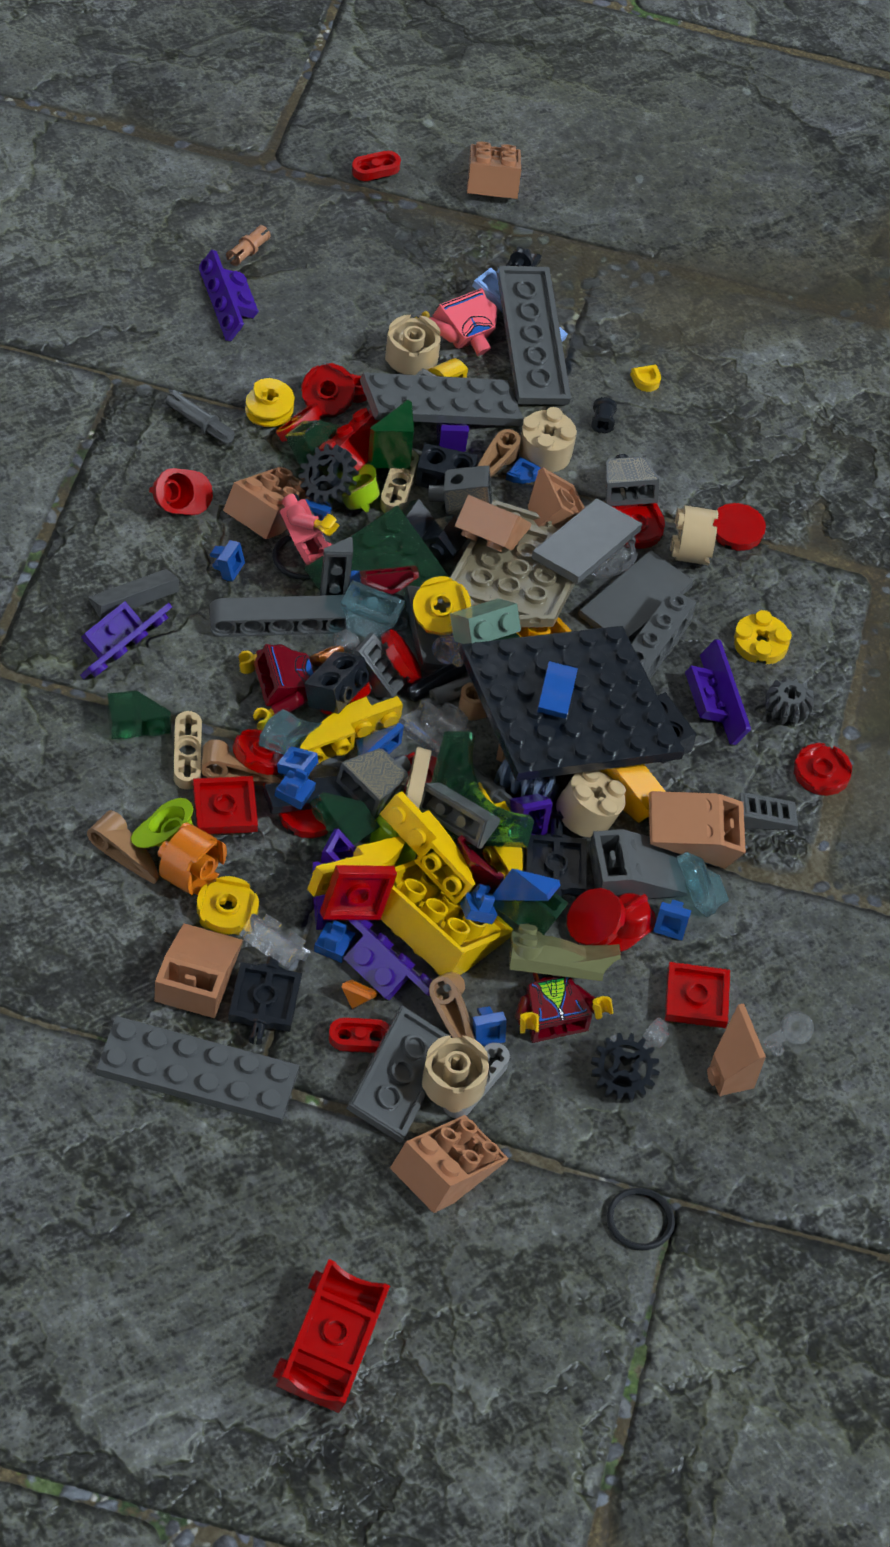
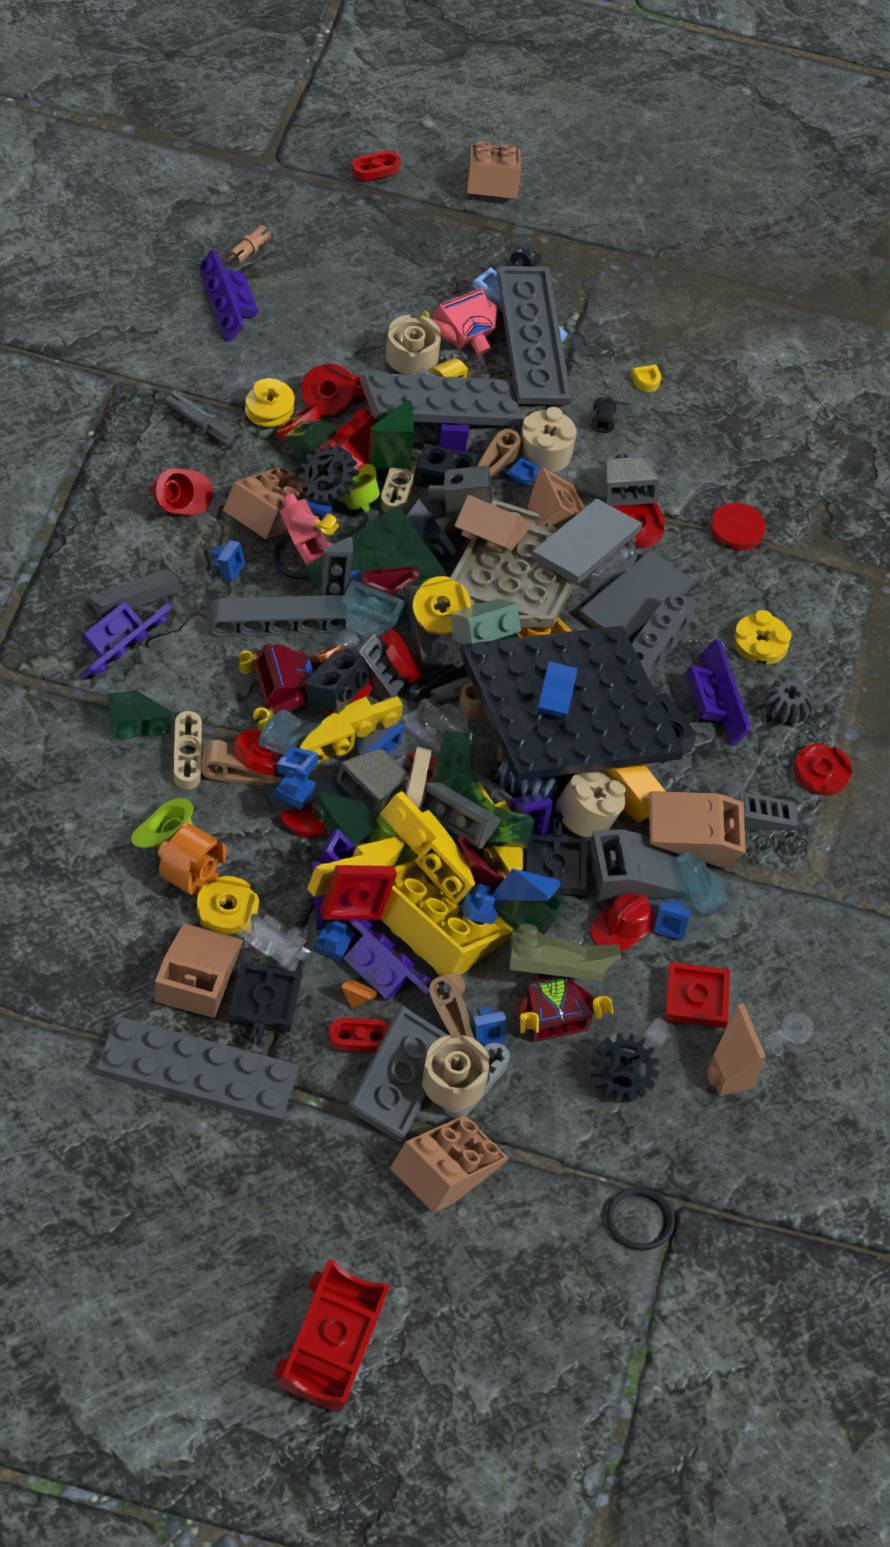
(114, 839): medium nougat piece -> none
(225, 804): red plate -> none
(596, 917): red tile -> none
(695, 535): tan brick -> none

